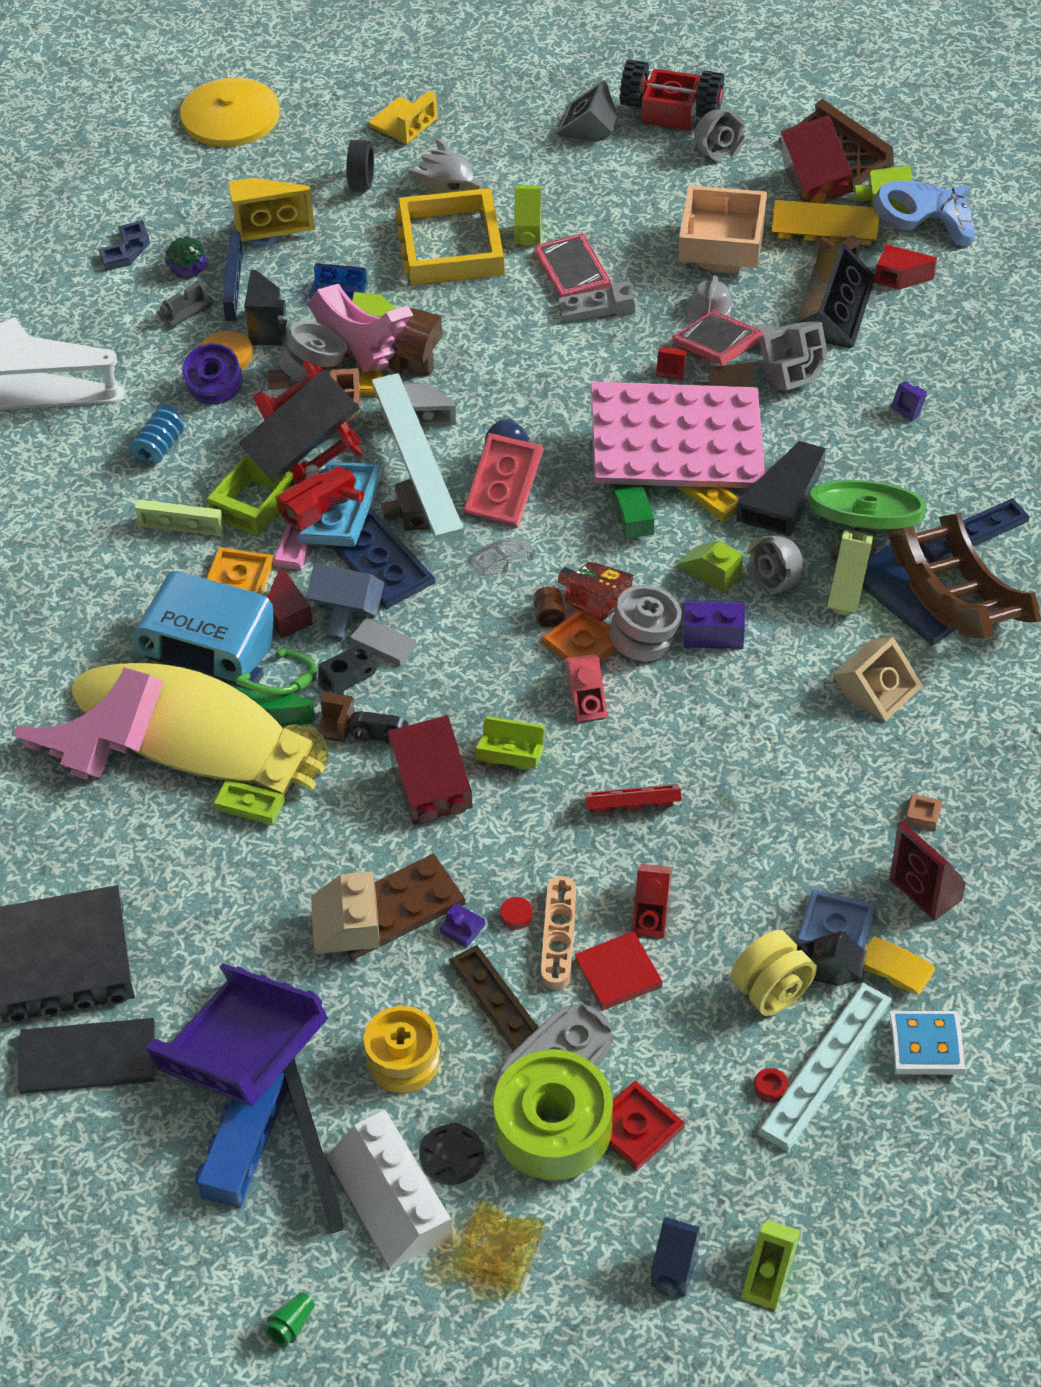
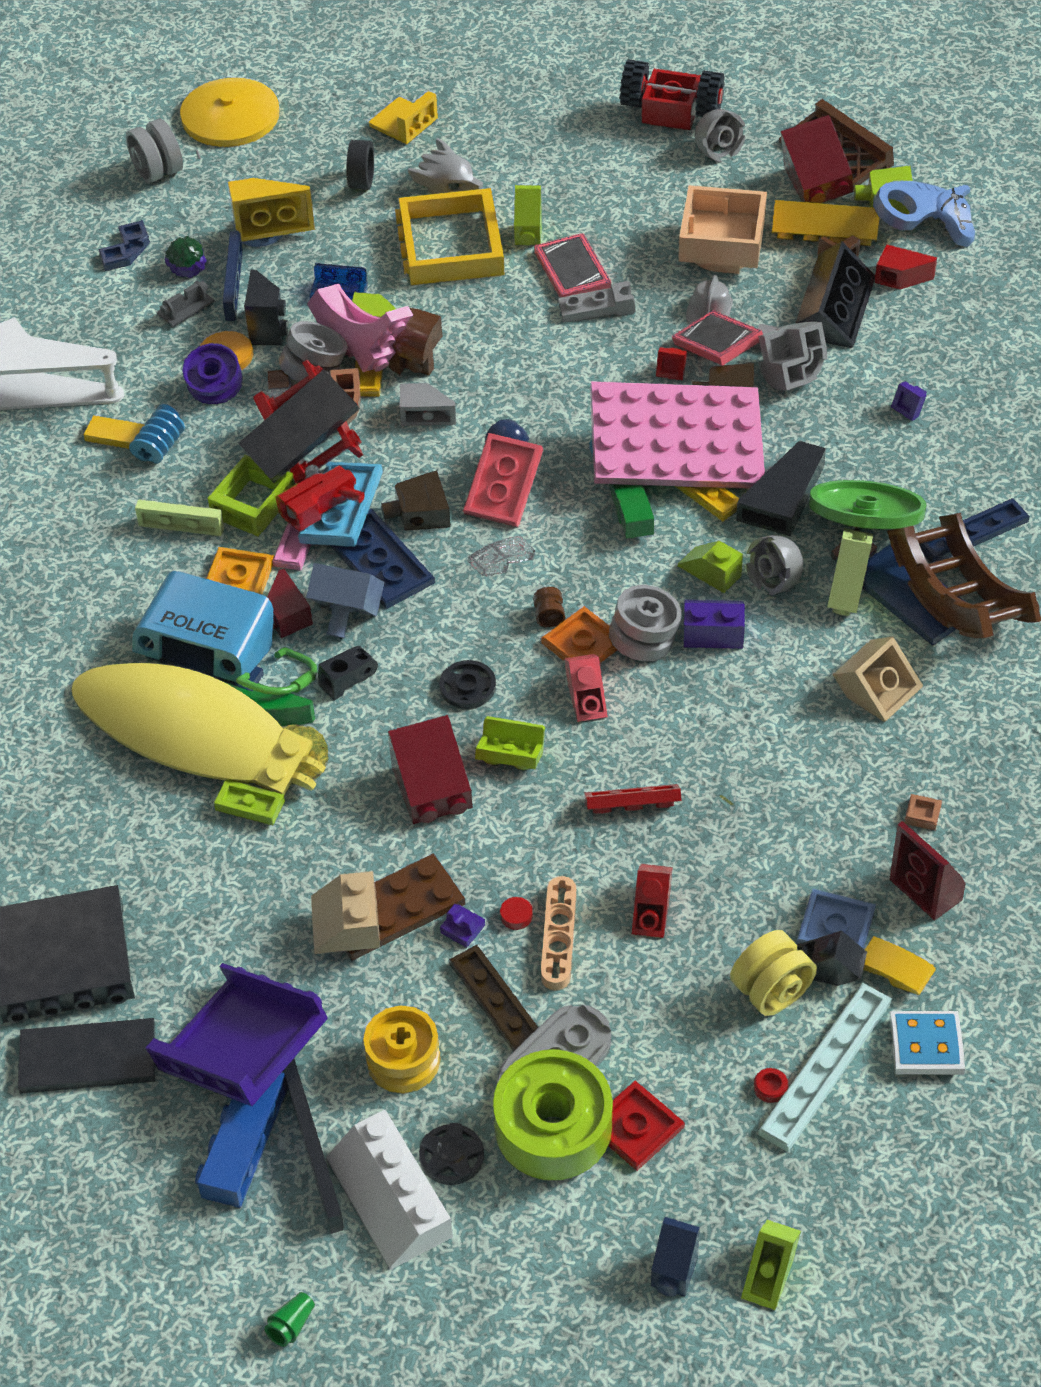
(111, 431): none -> yellow tile
(112, 724): bright pink arch -> none
(154, 150): none -> light grey wheel
(335, 716): reddish brown panel -> none
(373, 725): black plate -> none
(383, 642): light grey tile -> none
(418, 458): light aqua tile -> none
(468, 686): none -> black wheel
(506, 1236): clear yellow brick -> none
(590, 115): dark grey slope -> none
(594, 588): clear red torso -> none
(618, 970): red tile -> none

